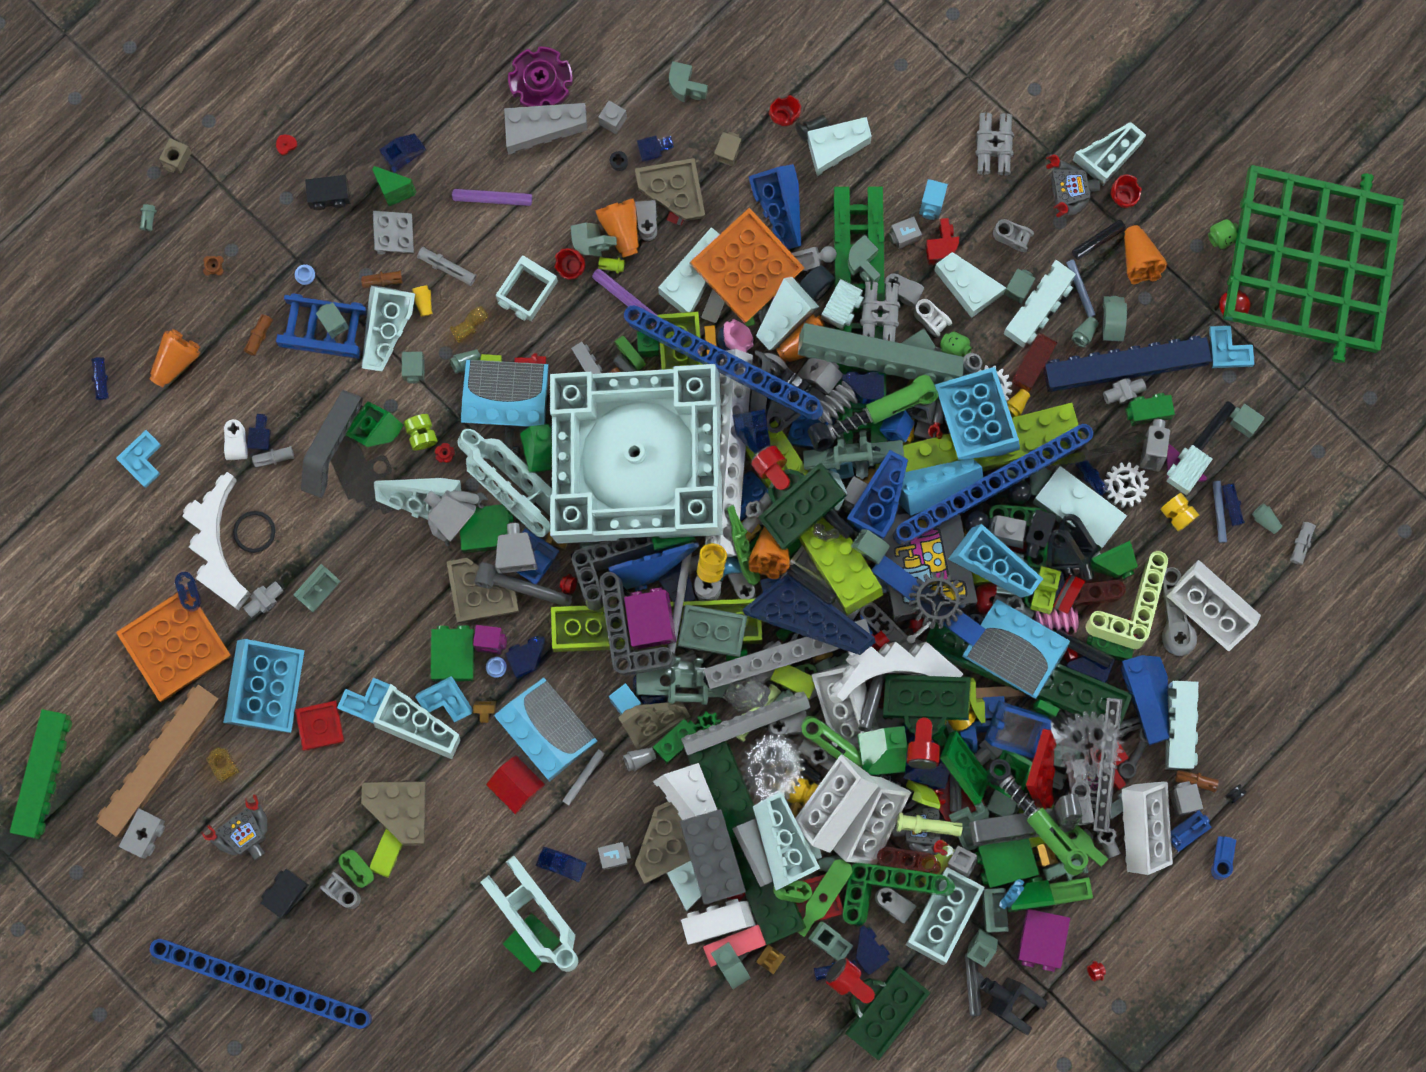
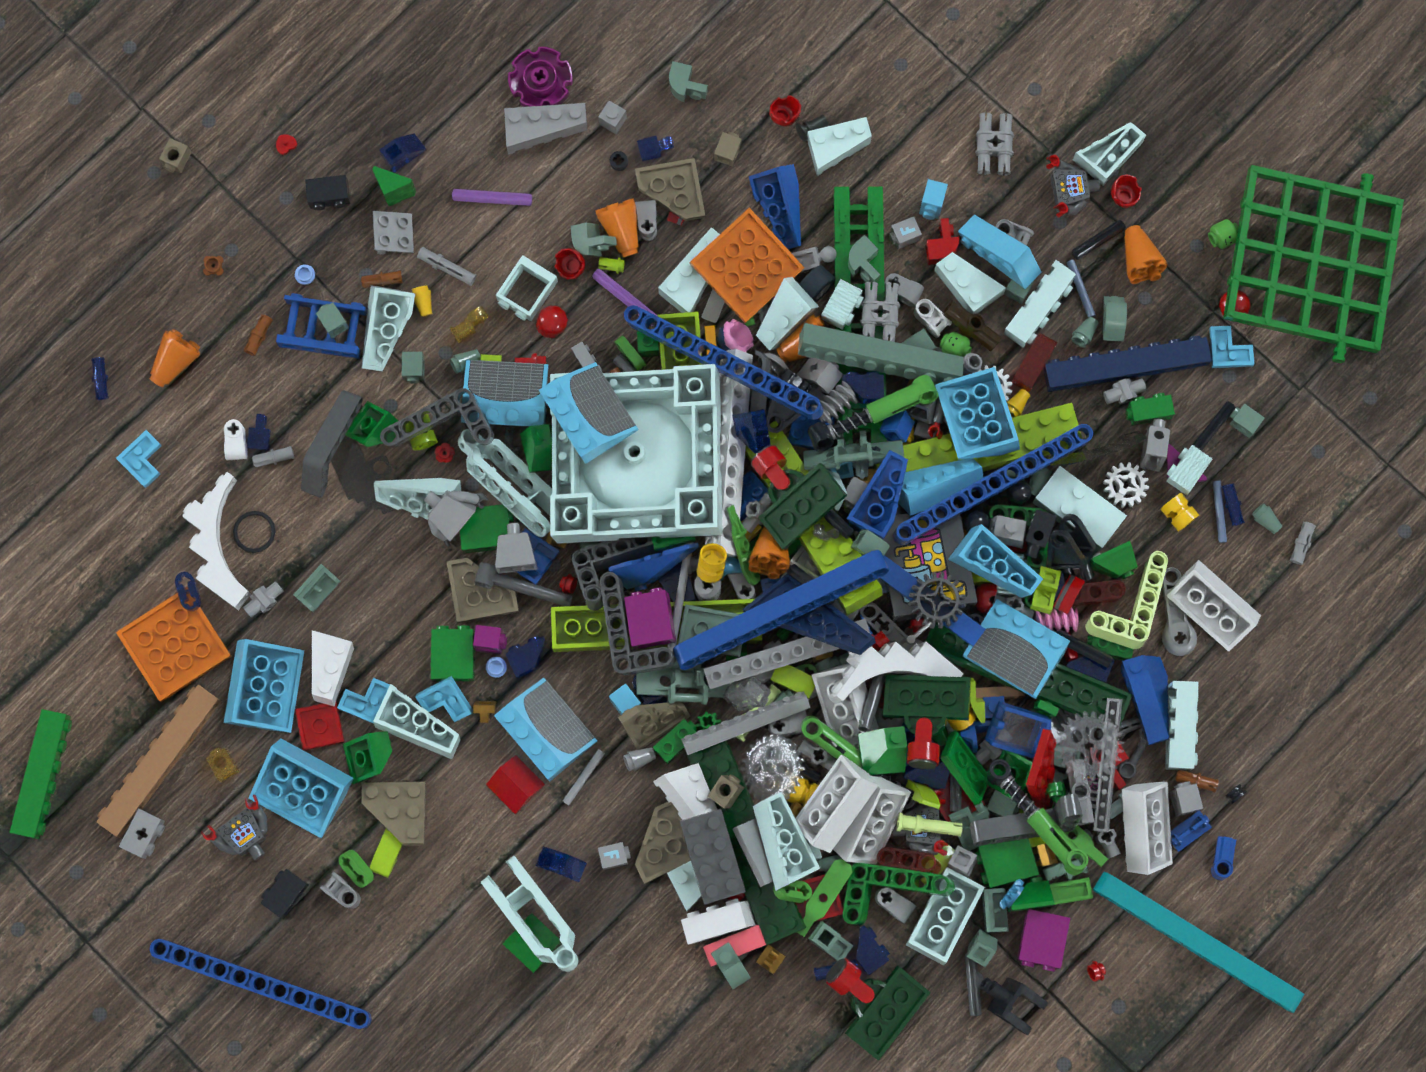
(147, 217): sand green pin -> none
(300, 787): none -> medium azure slope
(329, 666): none -> white wedge
(367, 755): none -> green slope
(439, 417): none -> dark grey beam
(551, 321): none -> red hair
(588, 411): none -> slope
(717, 793): none -> dark tan brick
(780, 609): none -> blue beam
(971, 325): none -> dark brown piece
(1000, 250): none -> medium azure wedge
(1056, 790): none -> green plate
(1092, 477): clear blue pin -> none
(1198, 942): none -> teal beam

